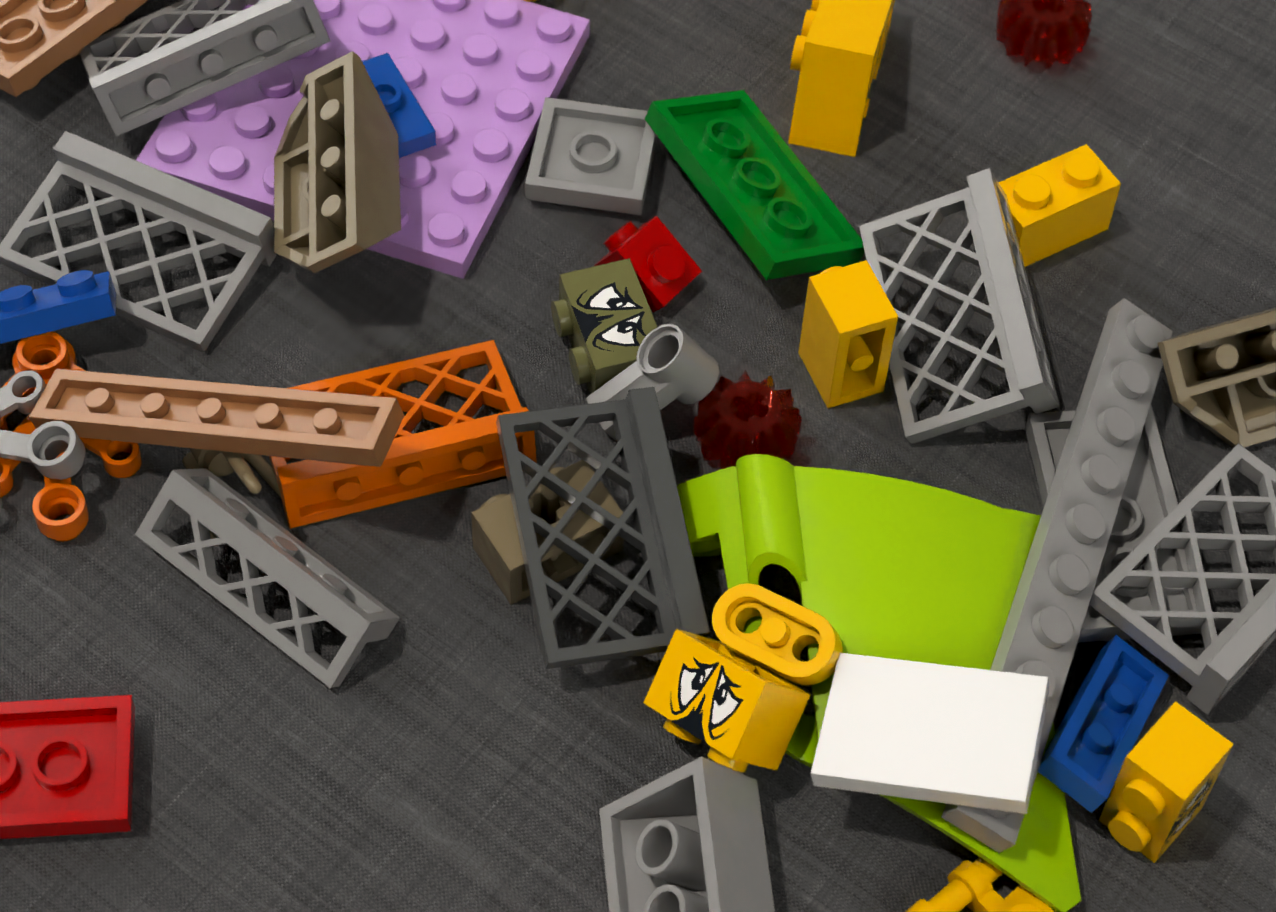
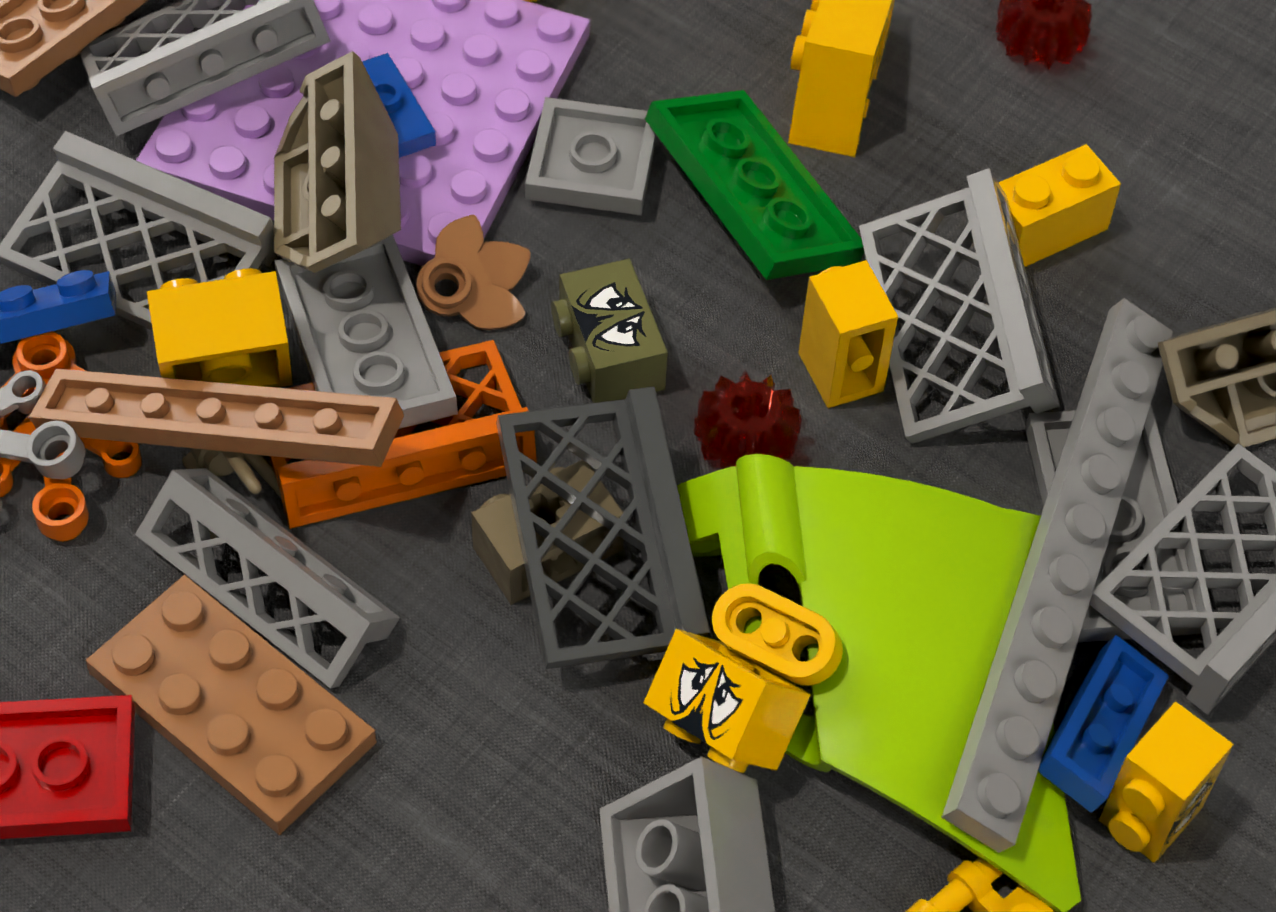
(222, 330): none -> yellow brick
(232, 703): none -> medium nougat plate
(368, 332): none -> light grey plate
(482, 273): none -> medium nougat plate
(657, 259): red bracket -> none
(670, 364): light grey piece -> none
(931, 732): white tile -> none

